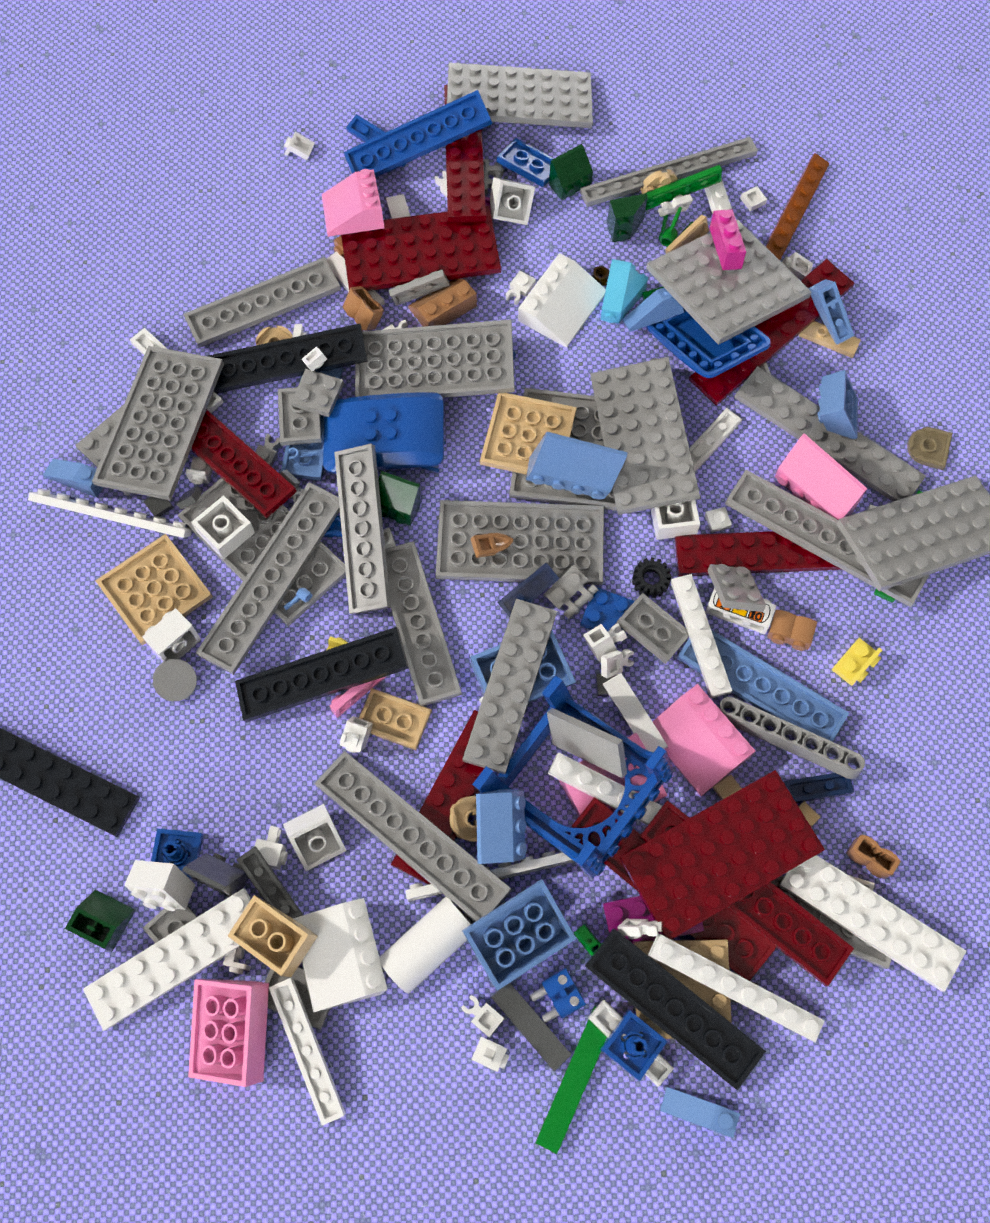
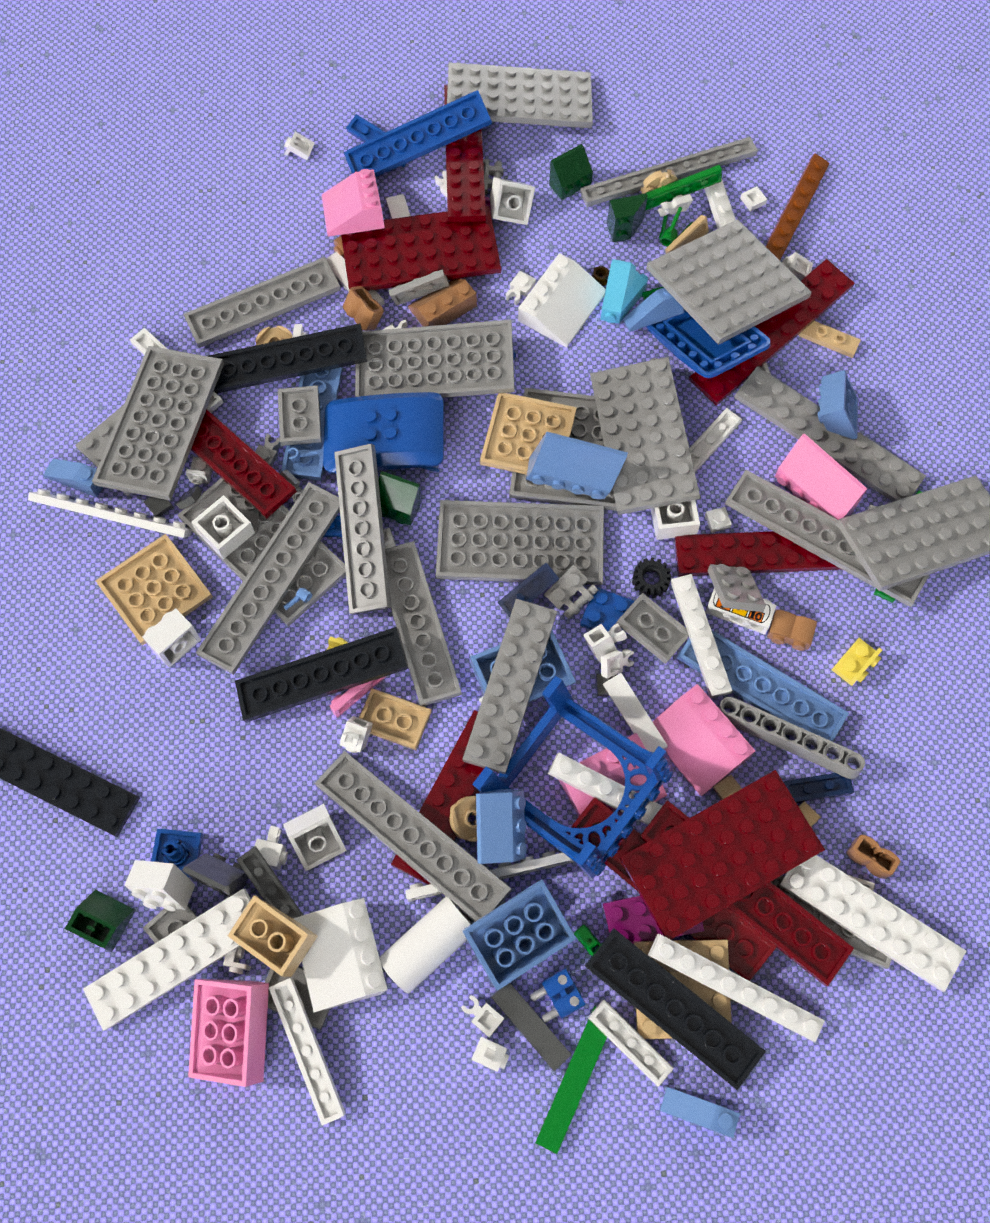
(174, 680): light grey tile -> none
(314, 359): white plate -> none
(317, 393): light grey plate -> none
(490, 544): medium nougat plate -> none
(526, 162): blue tile -> none
(587, 742): light grey tile -> none
(634, 1045): blue plate -> none
(637, 927): white plate -> none
(727, 239): dark pink brick -> none
(831, 310): medium blue slope -> none
(930, 447): dark tan tile -> none

